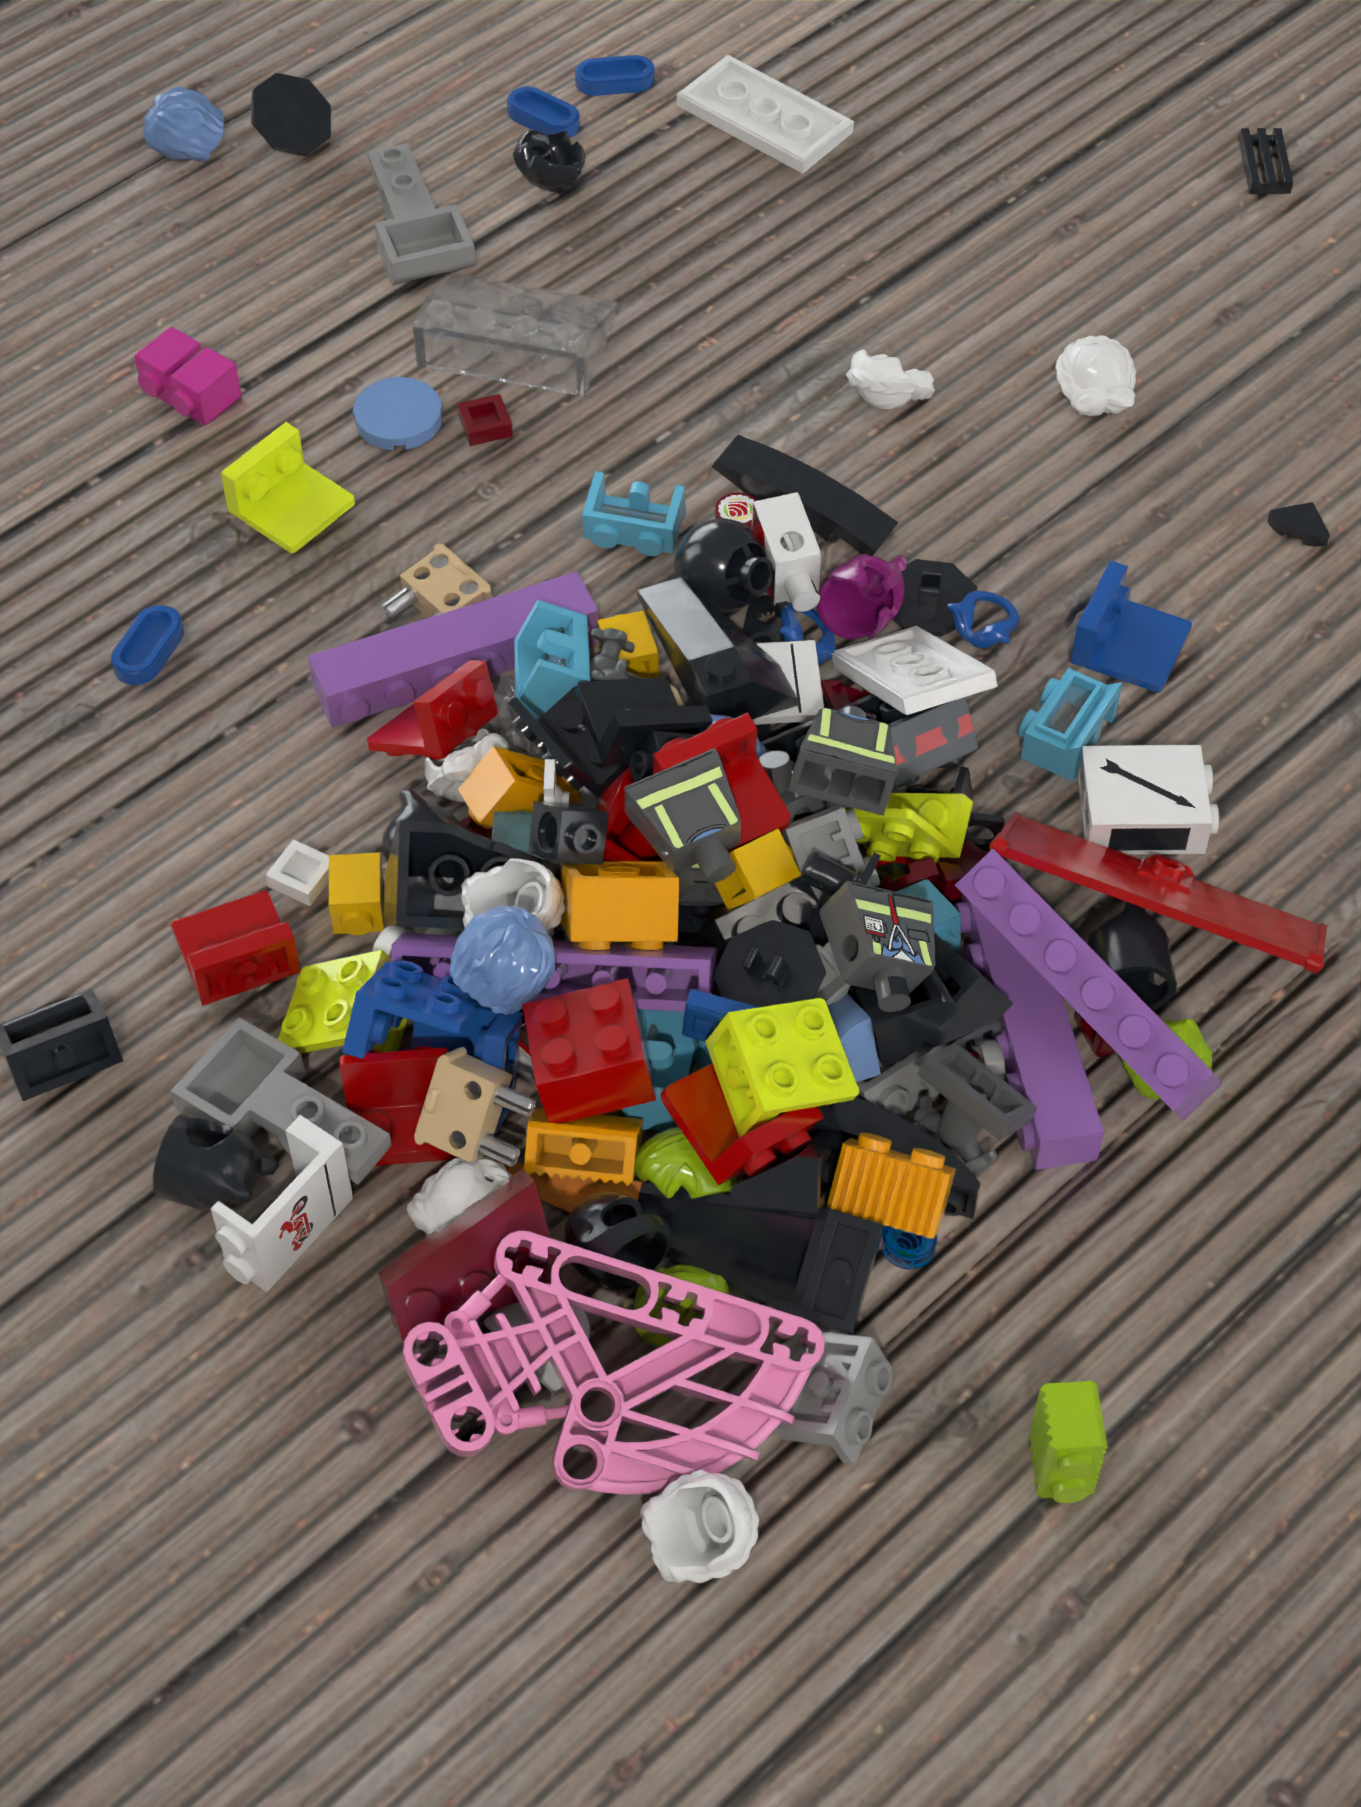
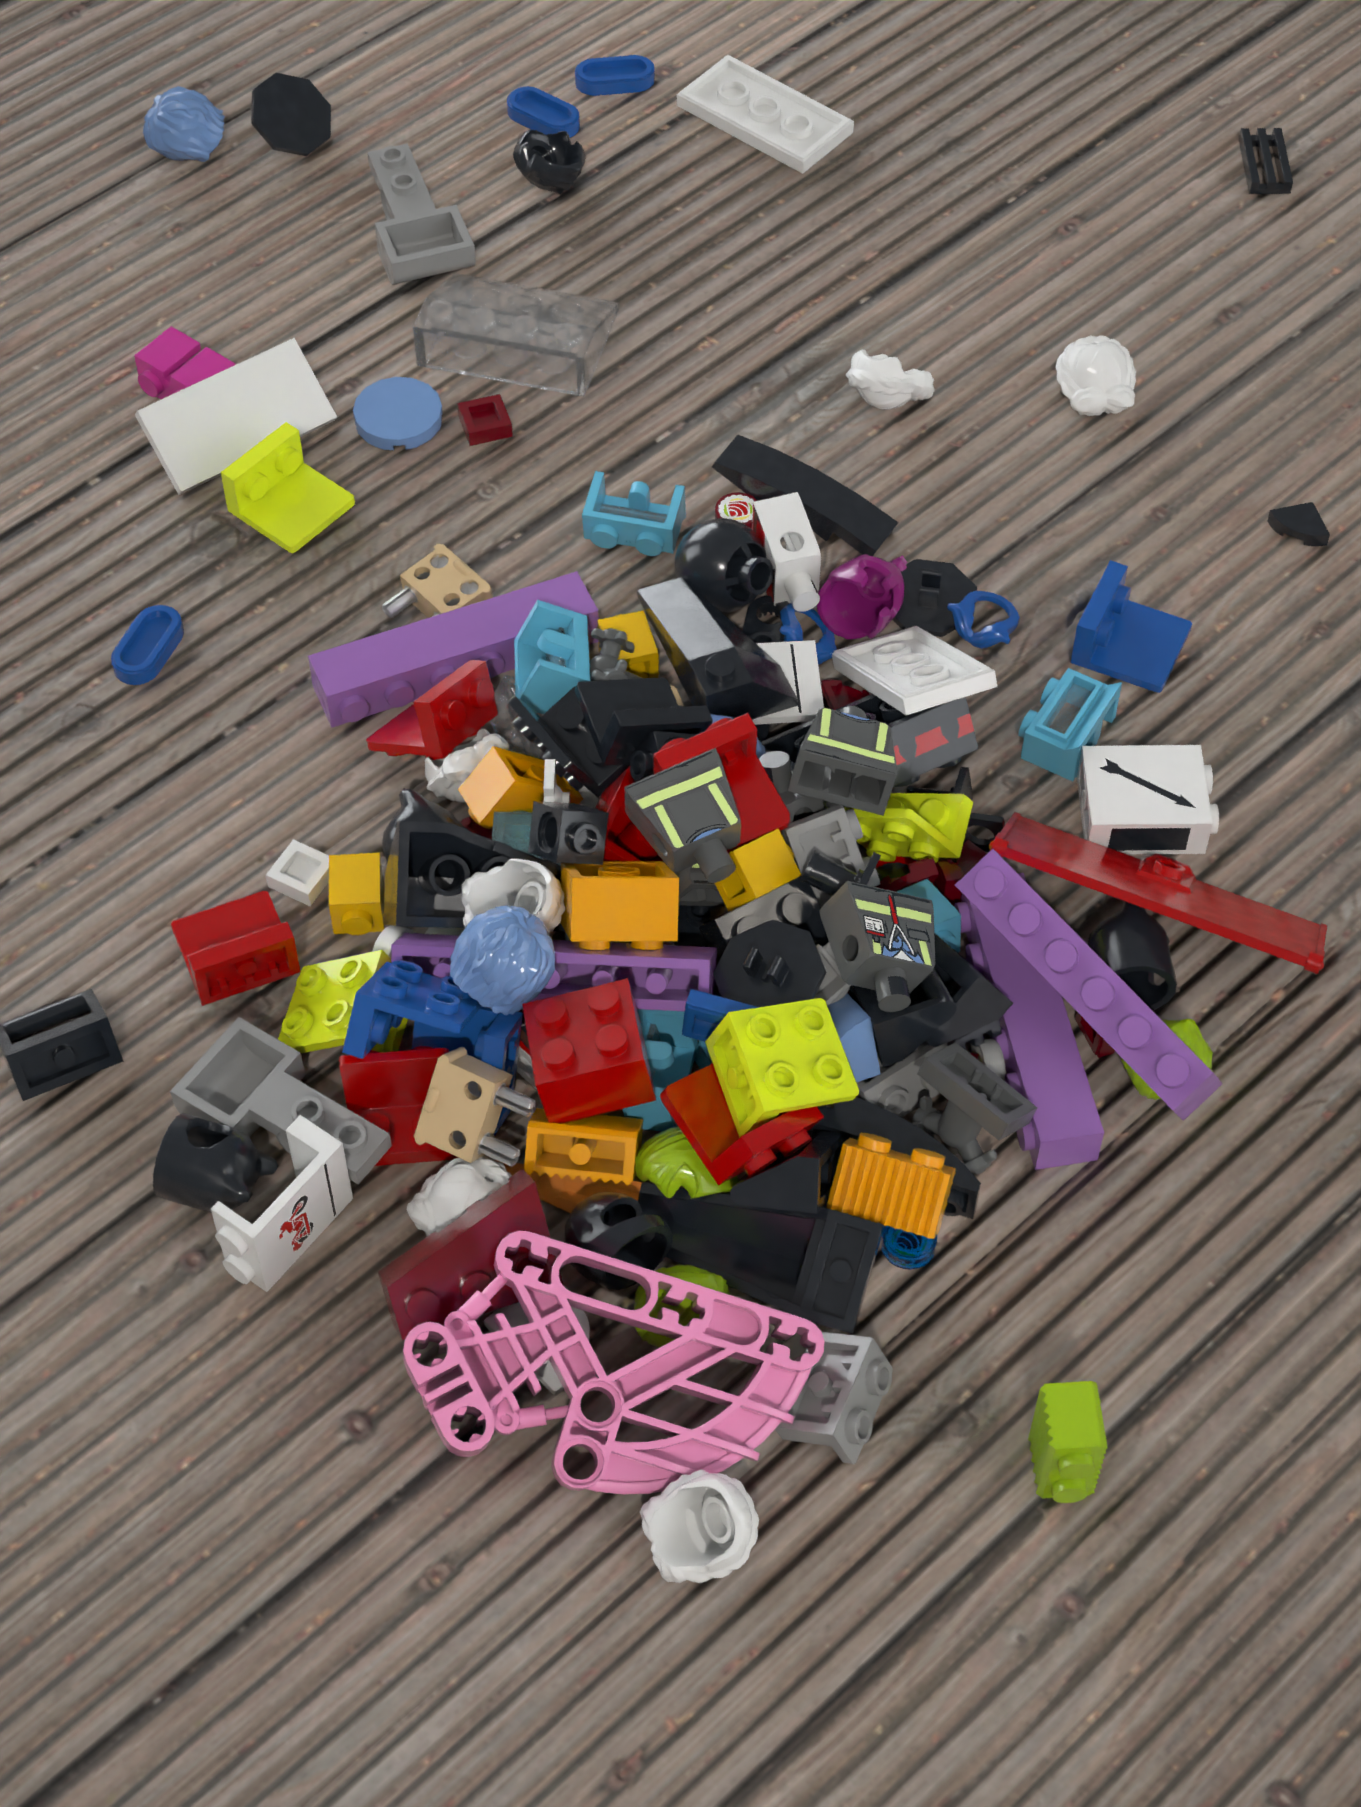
(231, 412): none -> white tile

